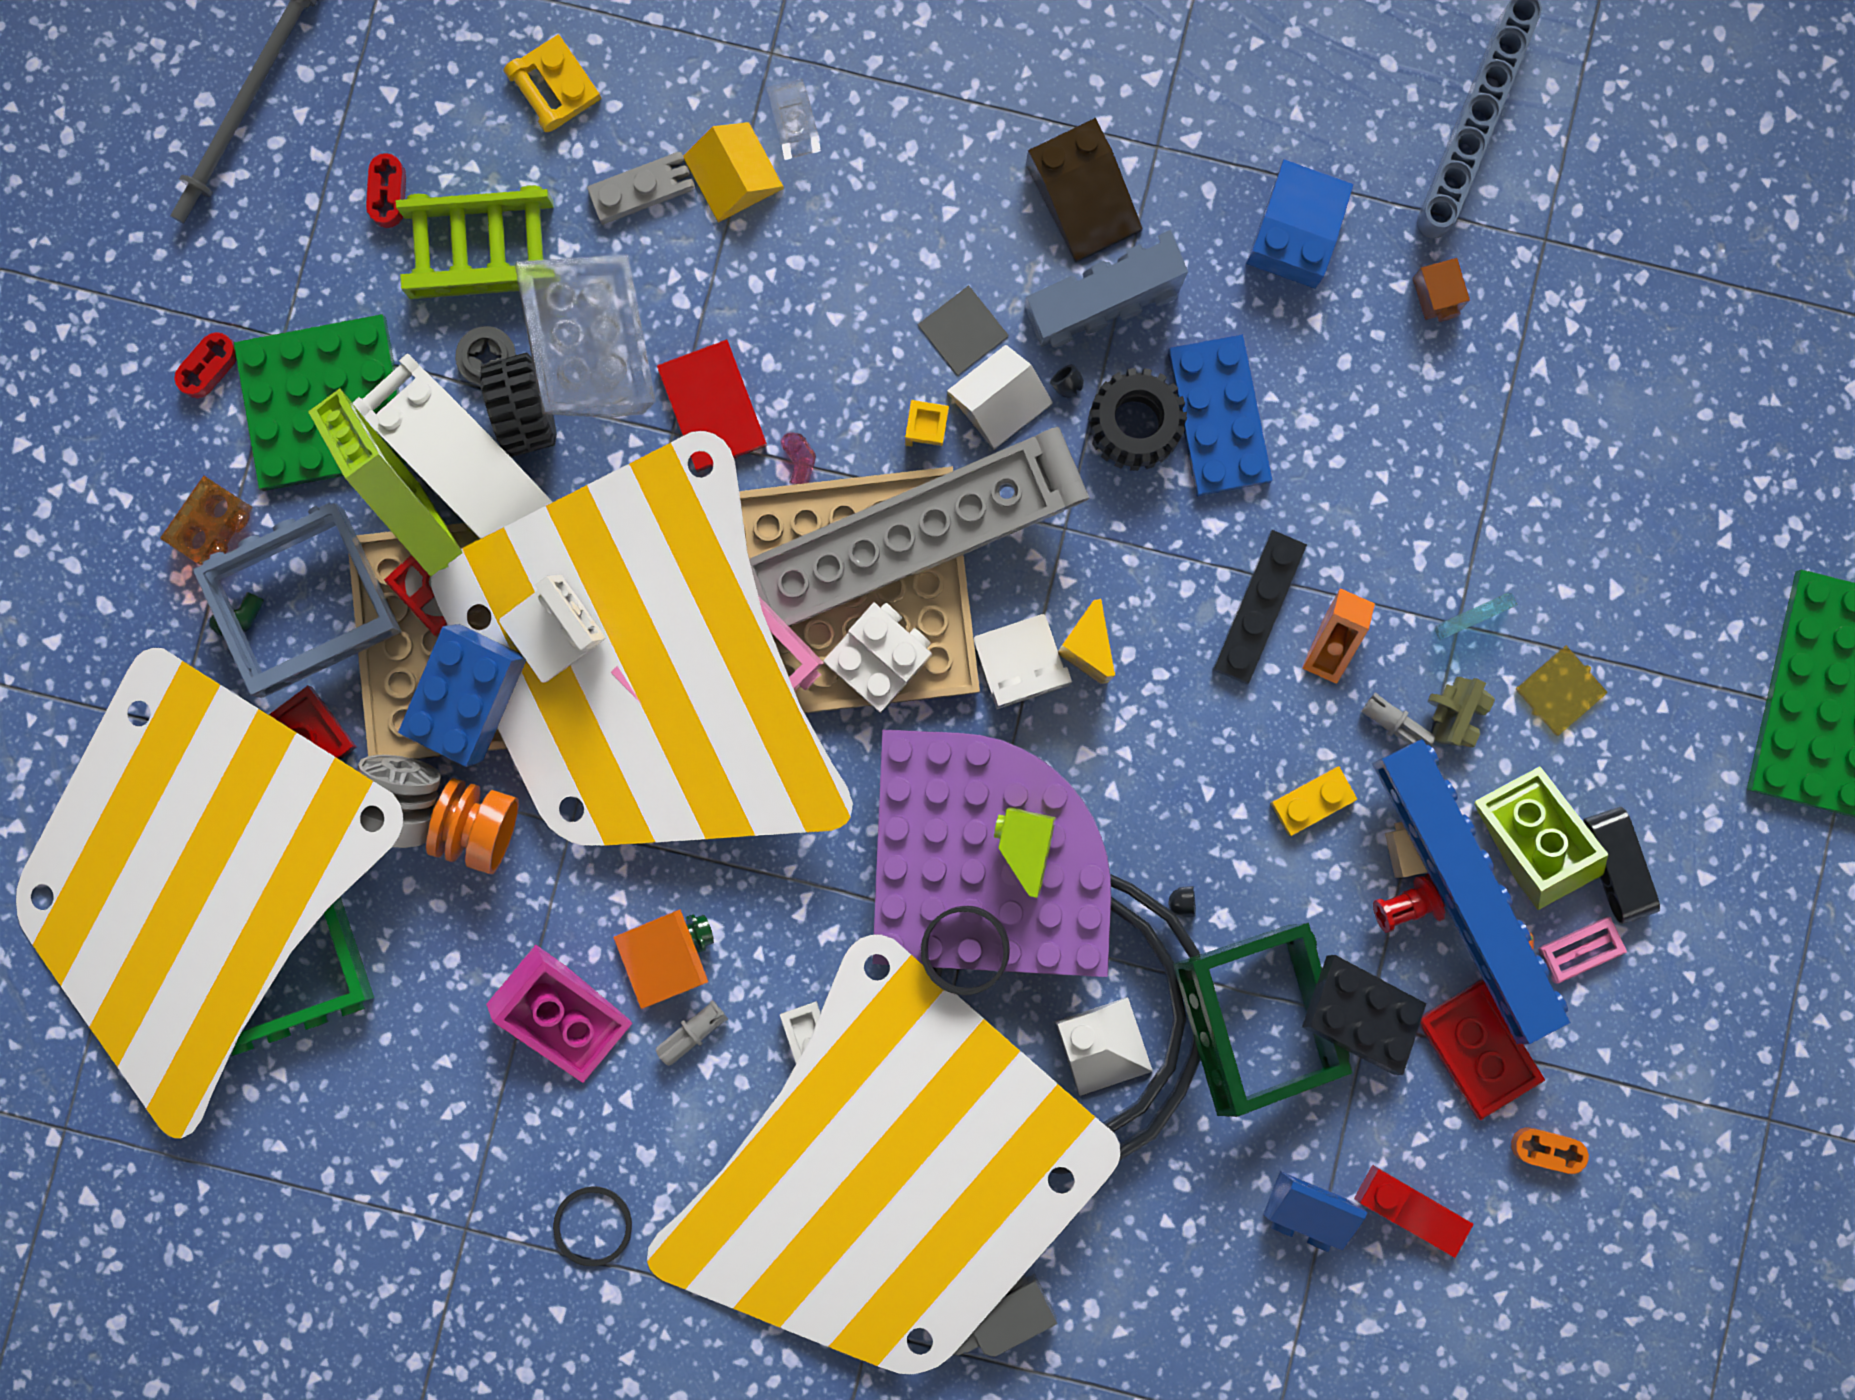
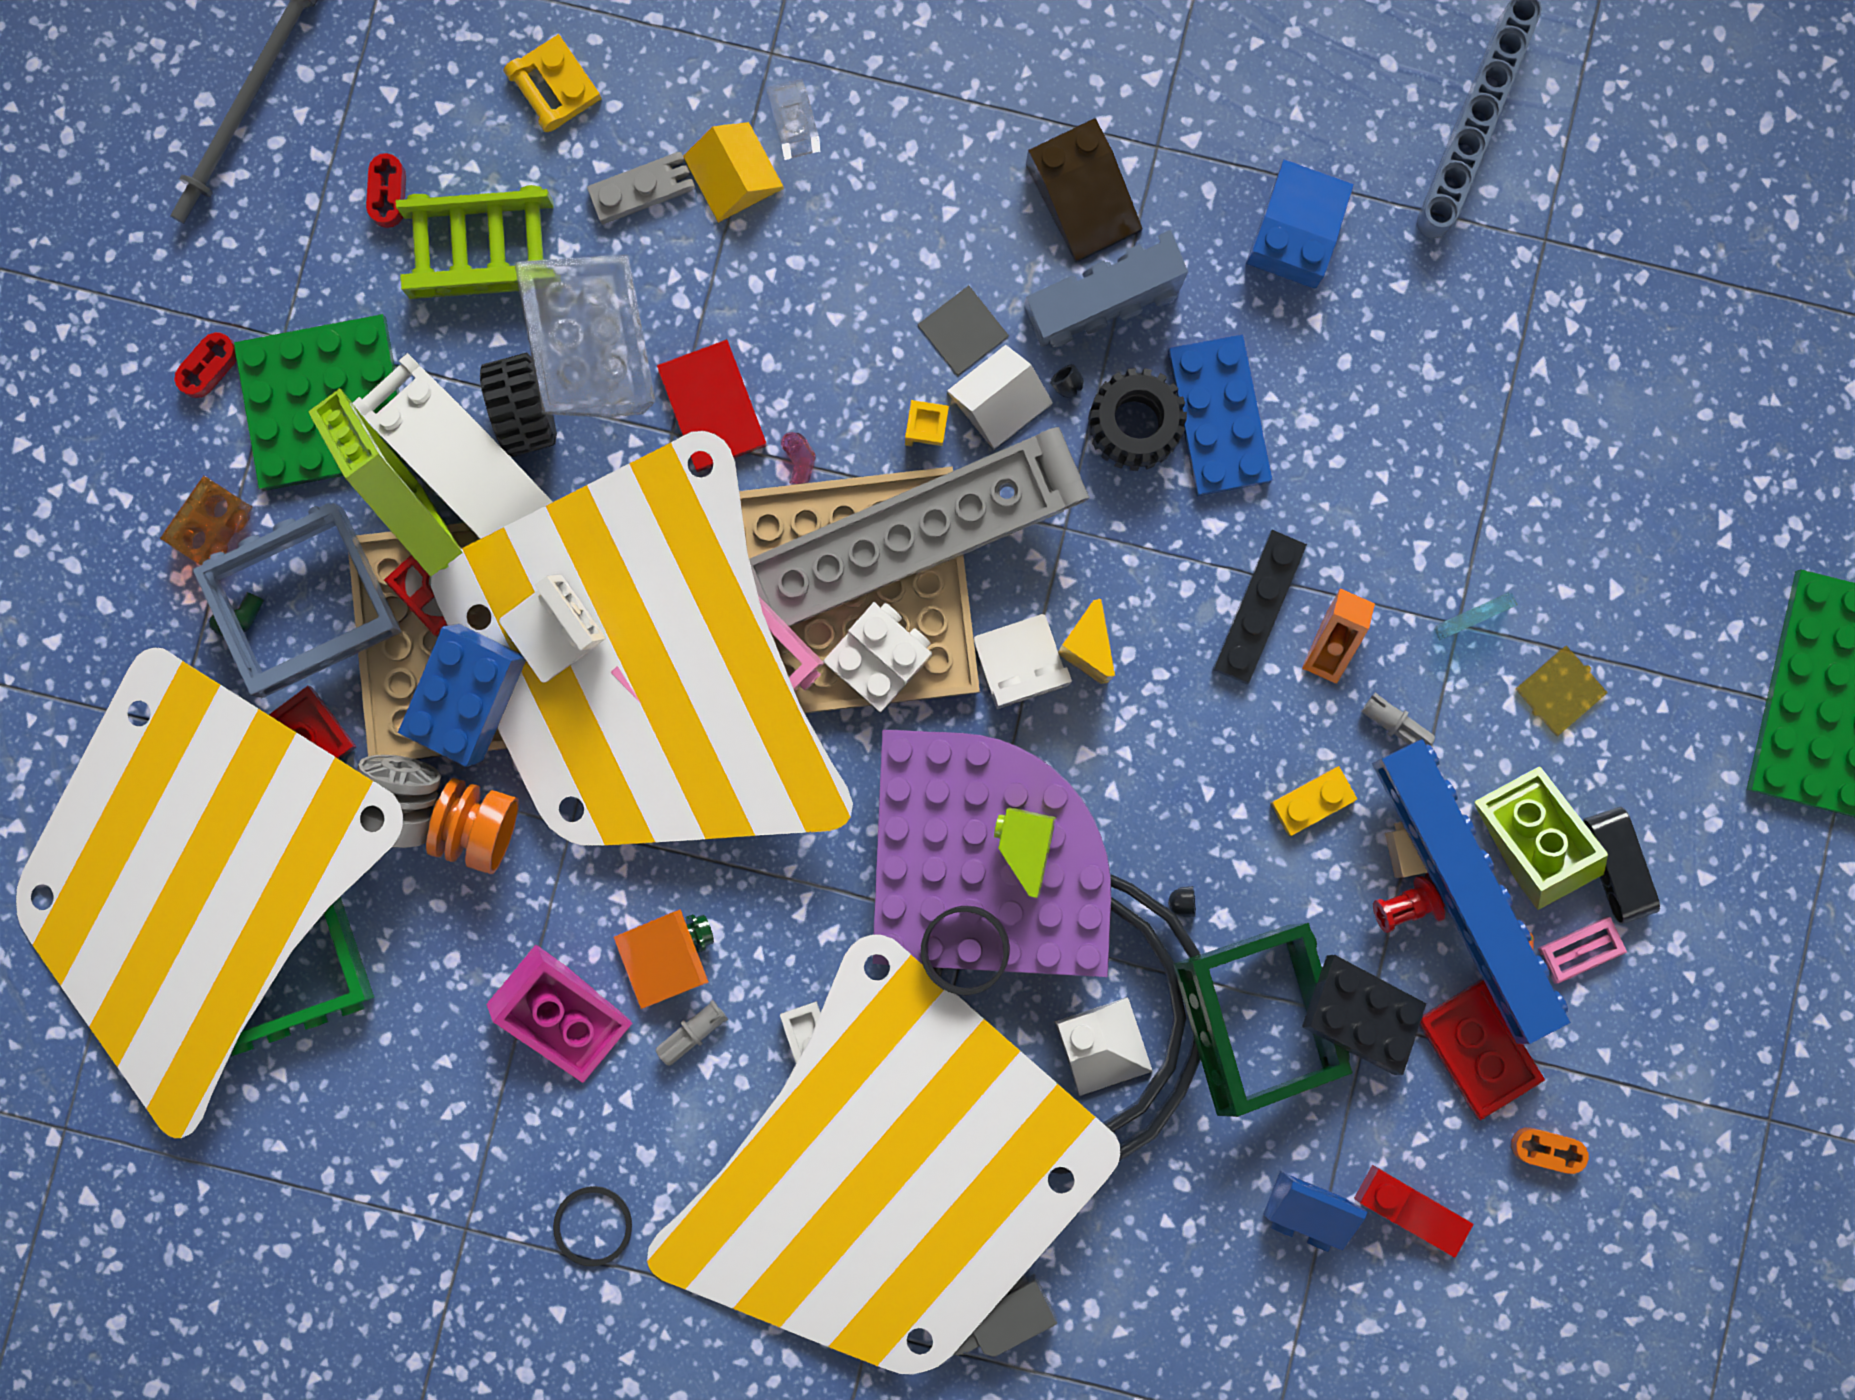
(474, 344): dark grey gear -> none
(1441, 290): dark orange brick -> none
(1456, 710): olive hips -> none

